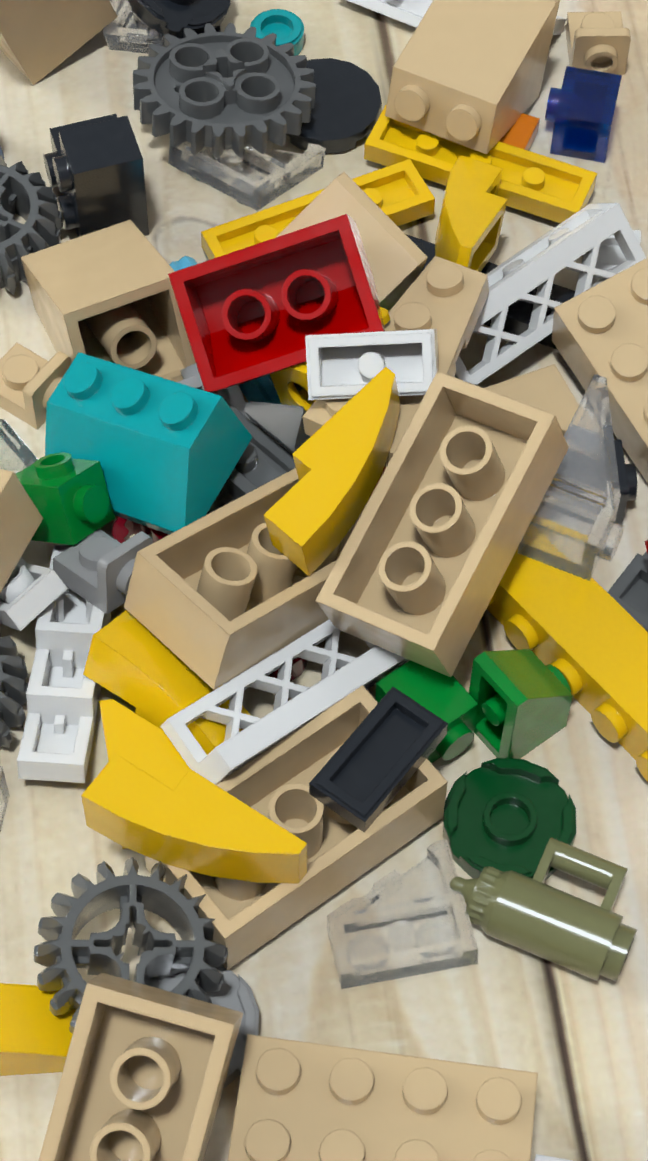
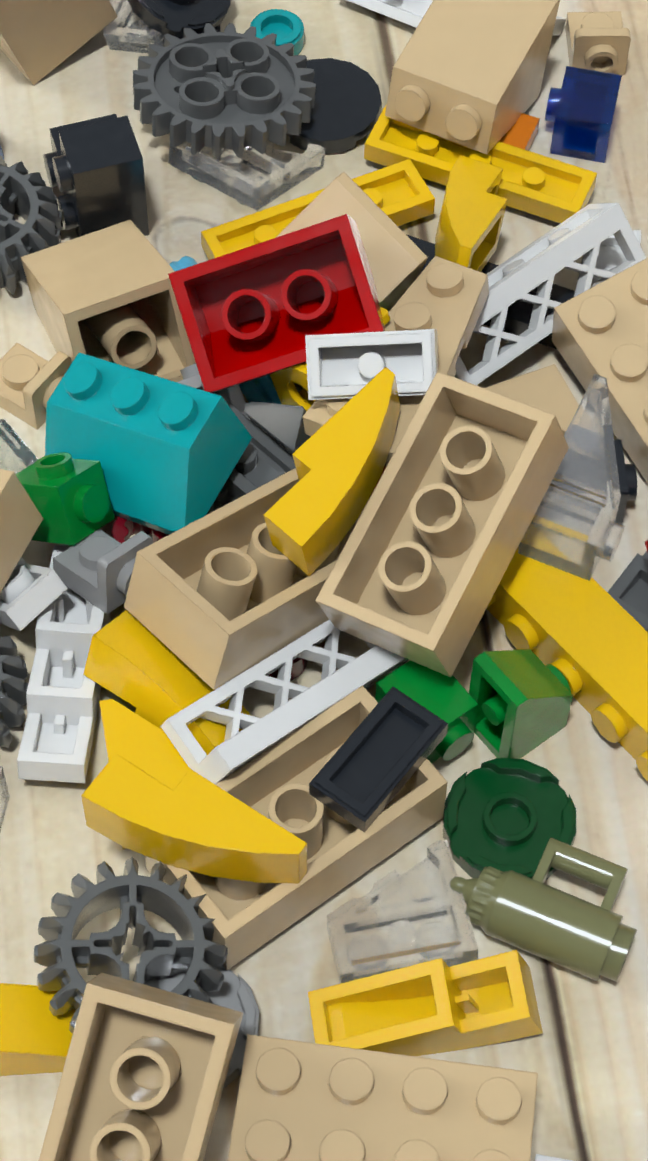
(430, 1007): none -> yellow slope

